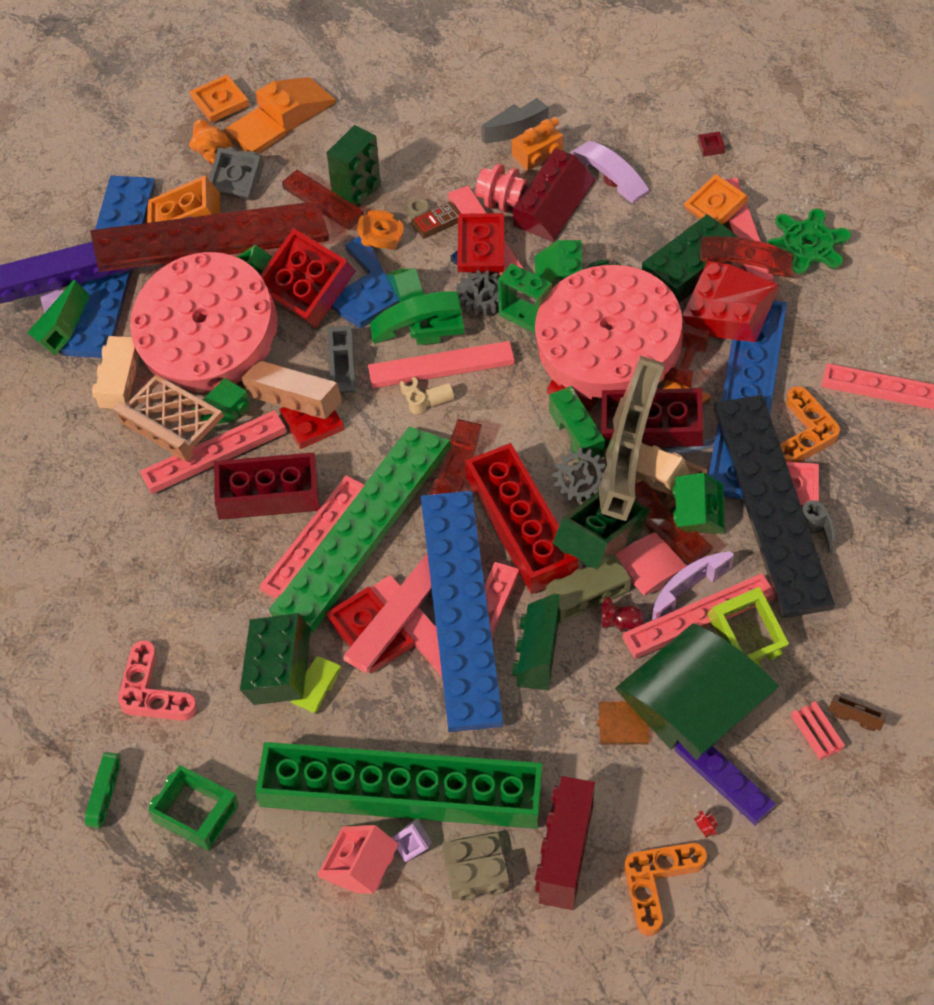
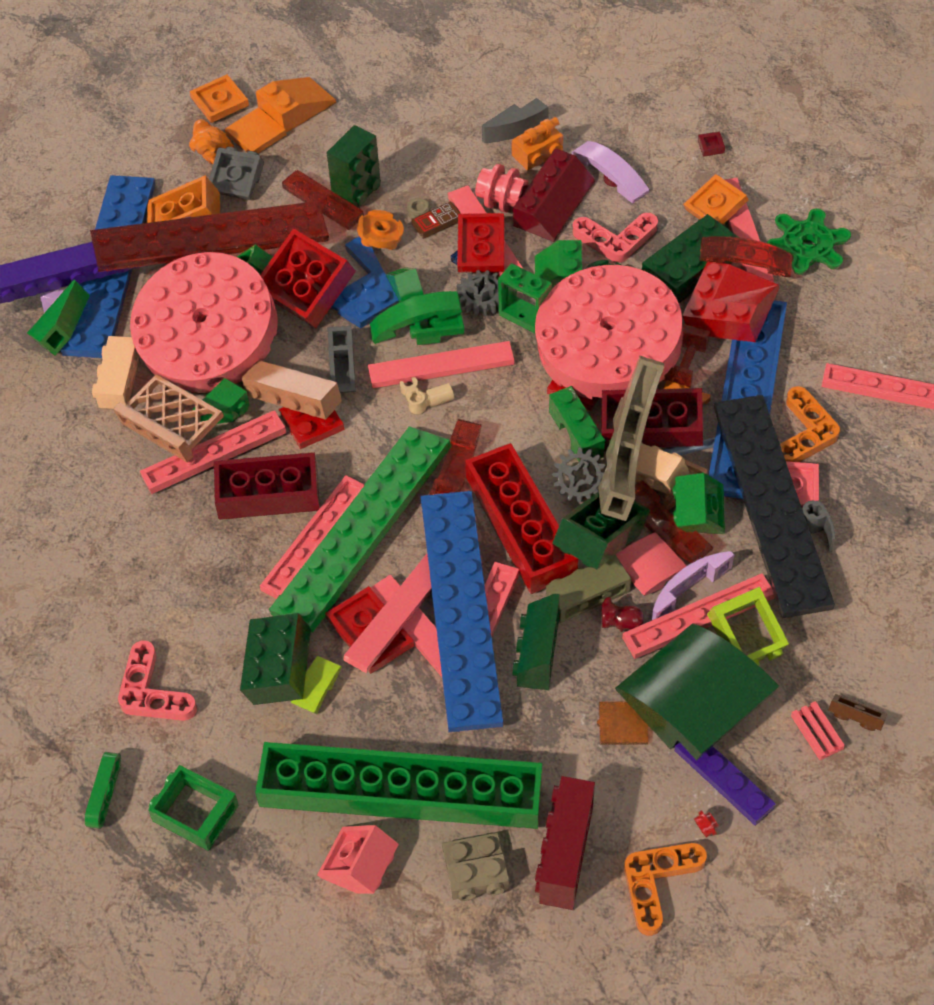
(411, 840): lavender slope -> none
(618, 242): none -> coral beam

